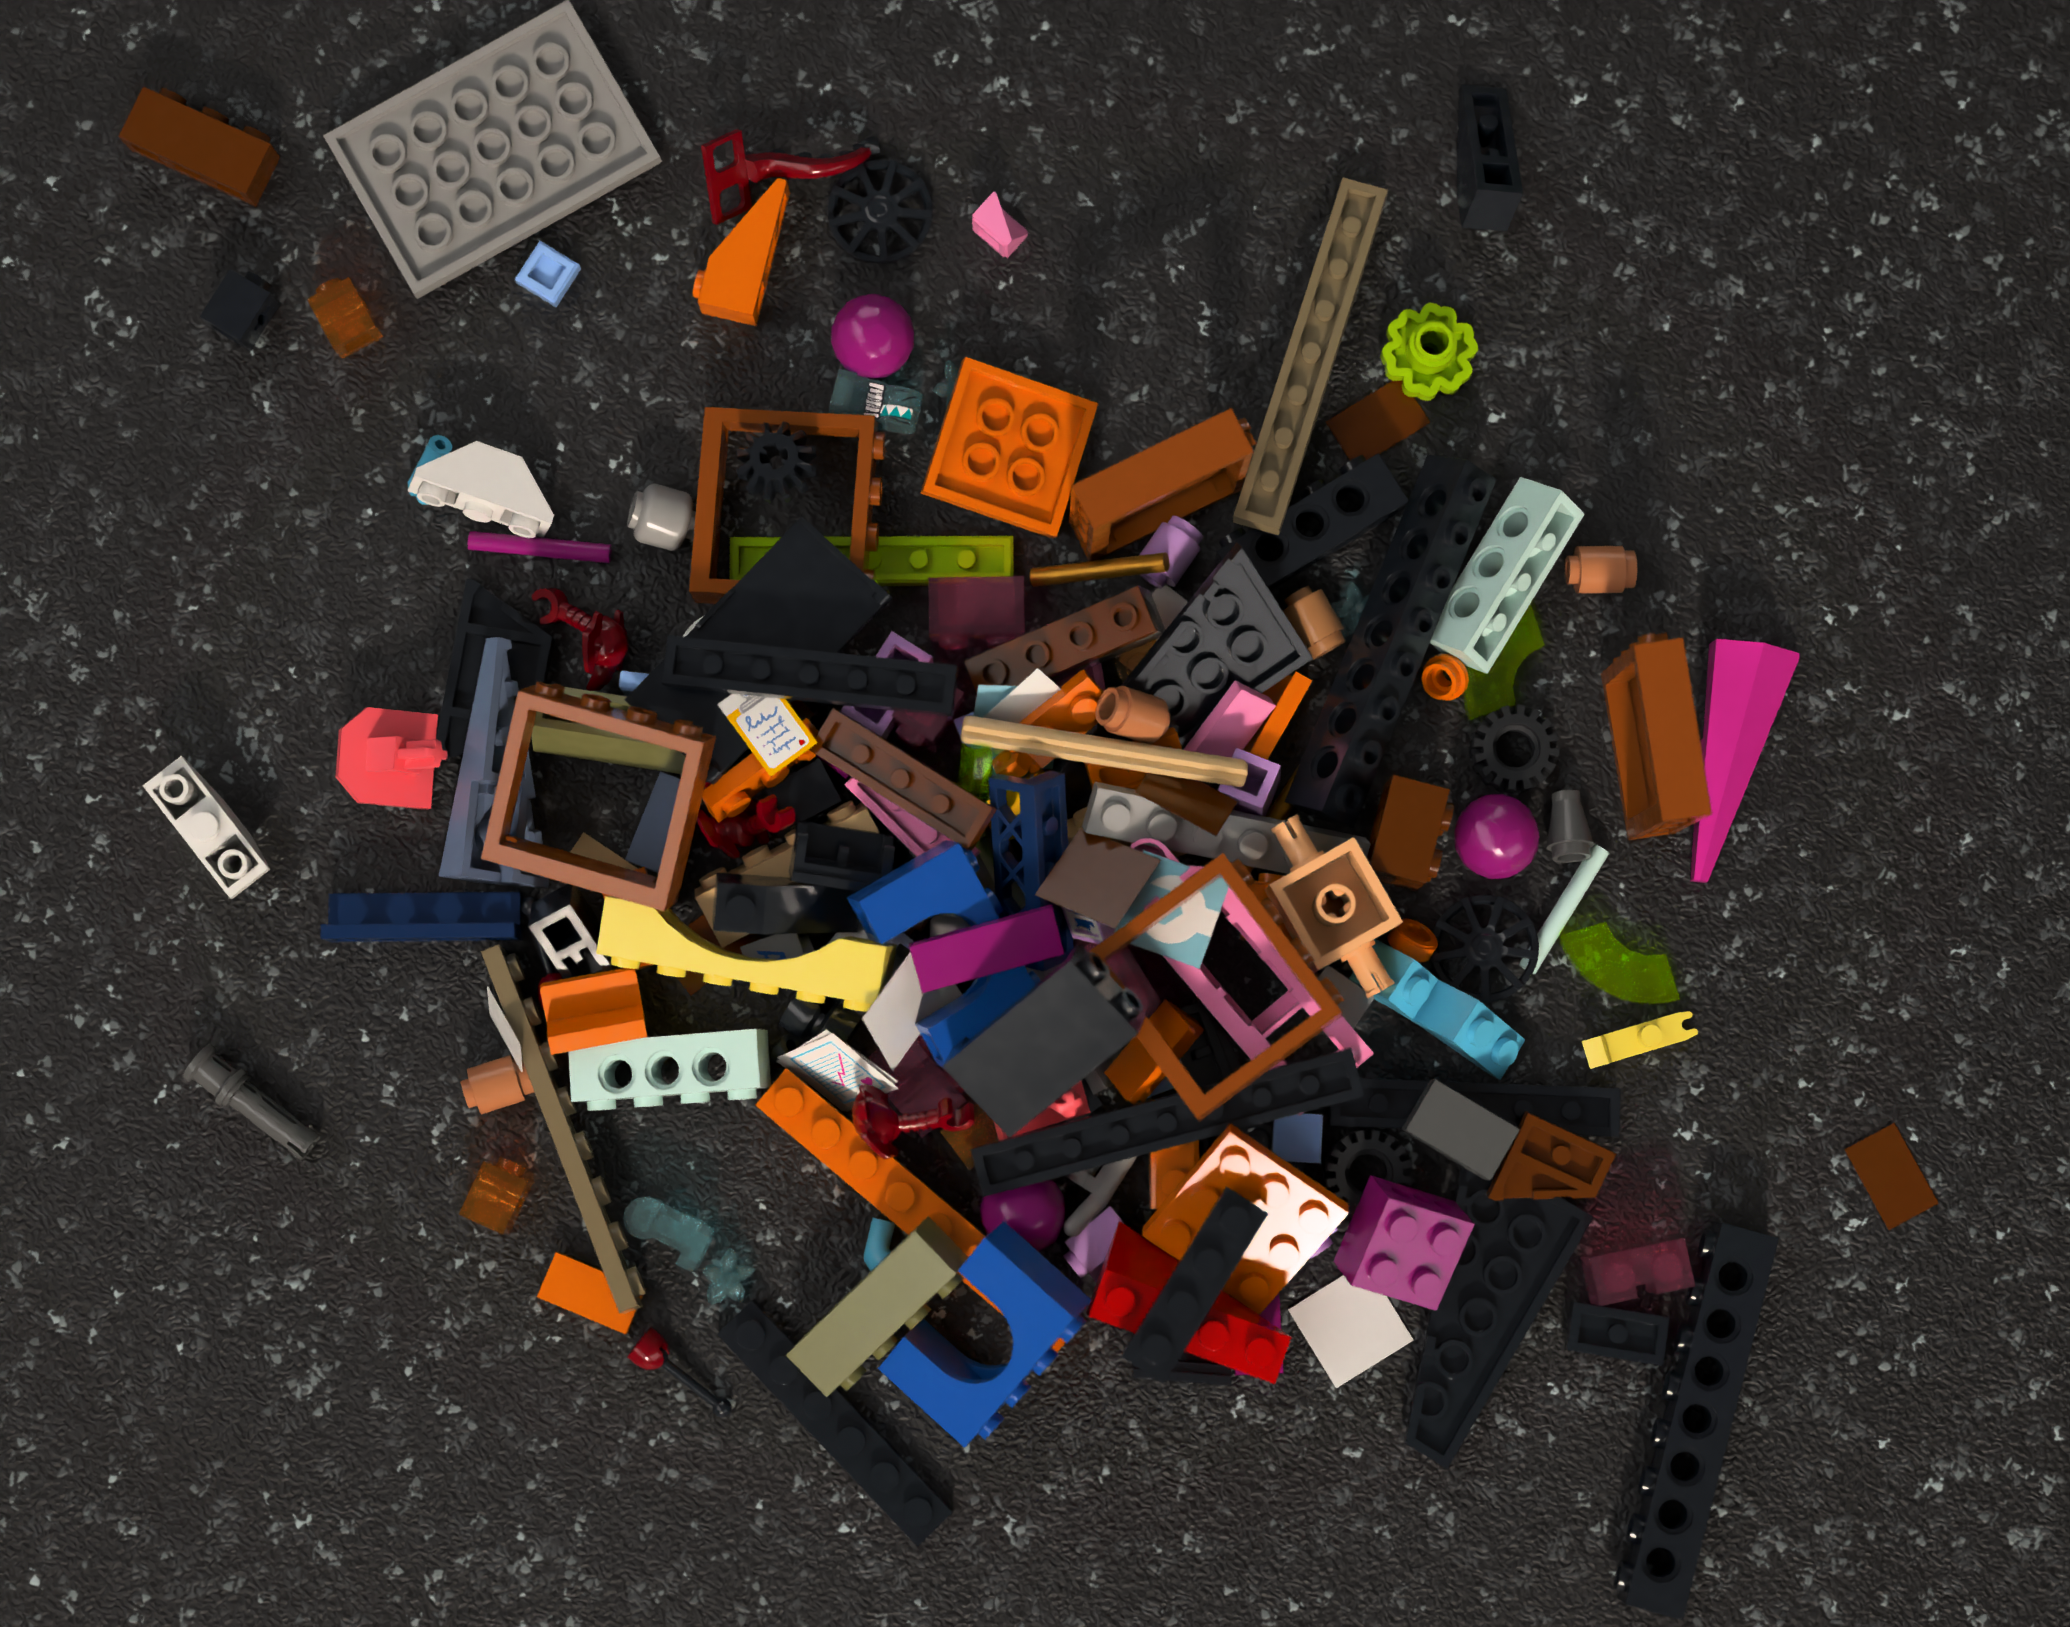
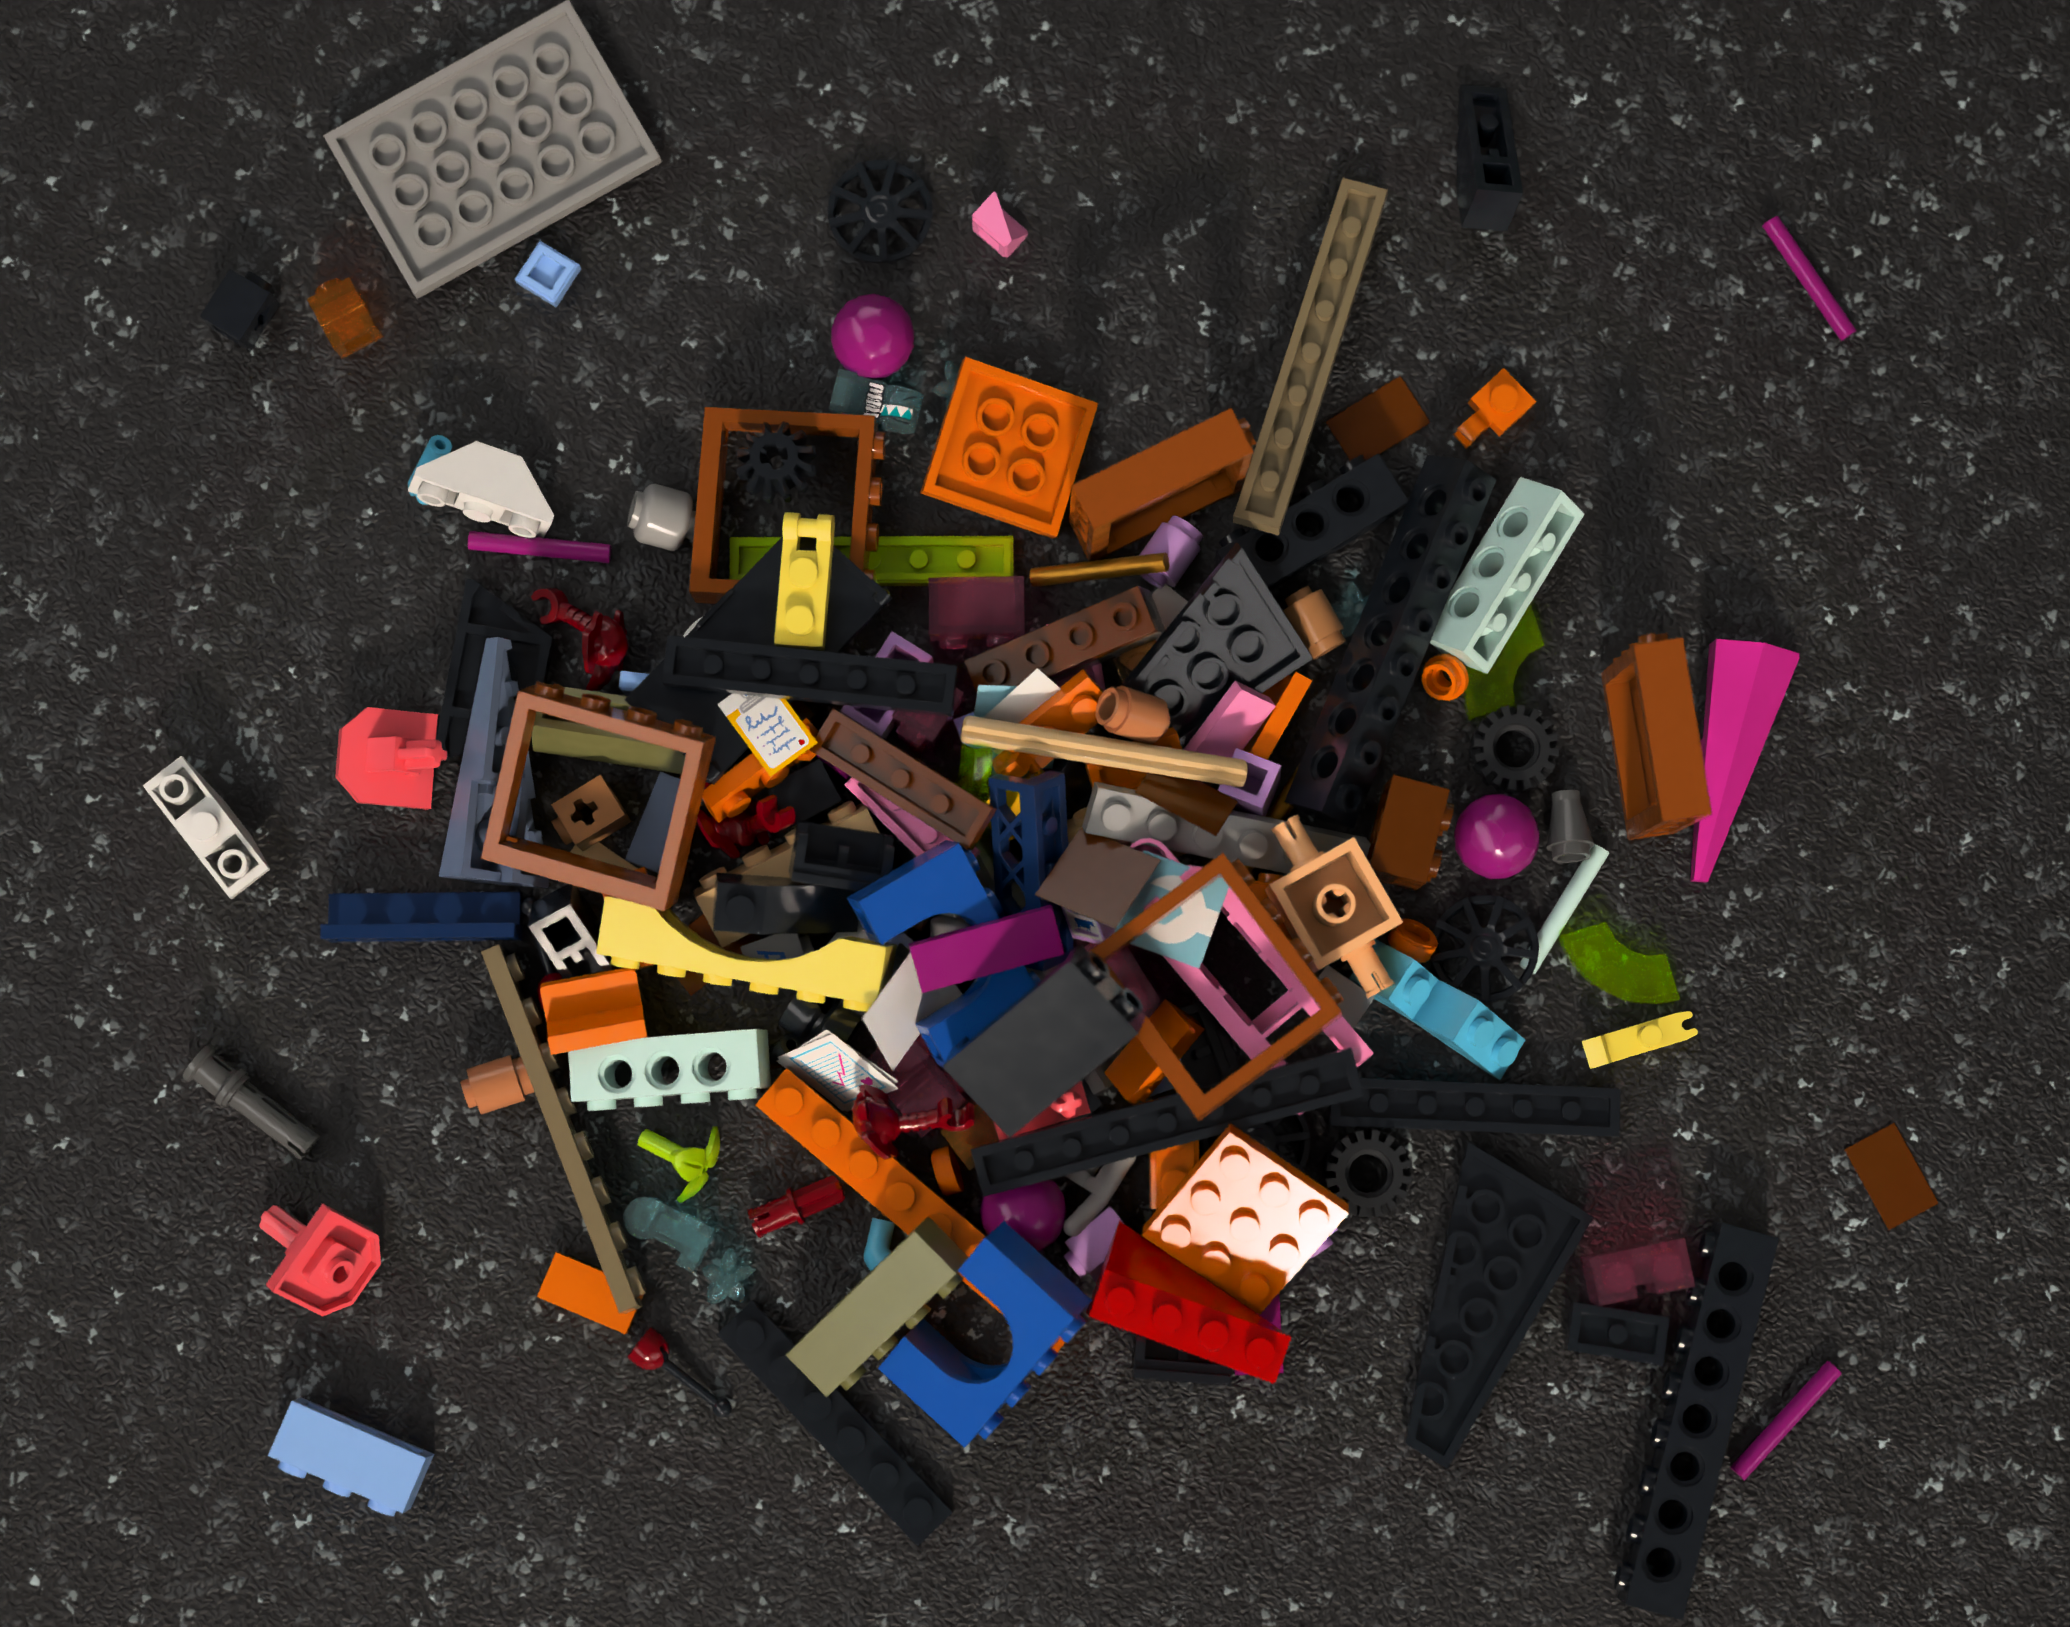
(200, 144): reddish brown brick -> none
(324, 1261): none -> coral piece
(350, 1457): none -> light blue brick
(497, 1195): clear orange brick -> none
(504, 1029): white sticker -> none
(607, 813): none -> medium nougat brick
(689, 1162): none -> lime plant
(742, 262): orange slope -> none
(771, 164): dark red piece -> none
(796, 1205): none -> dark red axle
(804, 583): none -> light yellow plate
(947, 1171): none -> orange tile
(1194, 1285): black plate -> none
(1298, 1138): light blue tile -> none
(1349, 1328): white sticker -> none
(1403, 1243): magenta piece -> none
(1423, 372): lime plant -> none
(1460, 1129): dark grey panel -> none
(1495, 406): none -> orange plate
(1550, 1164): reddish brown wing -> none
(1601, 569): nougat brick -> none
(1785, 1420): none -> magenta bar
(1809, 278): none -> magenta bar

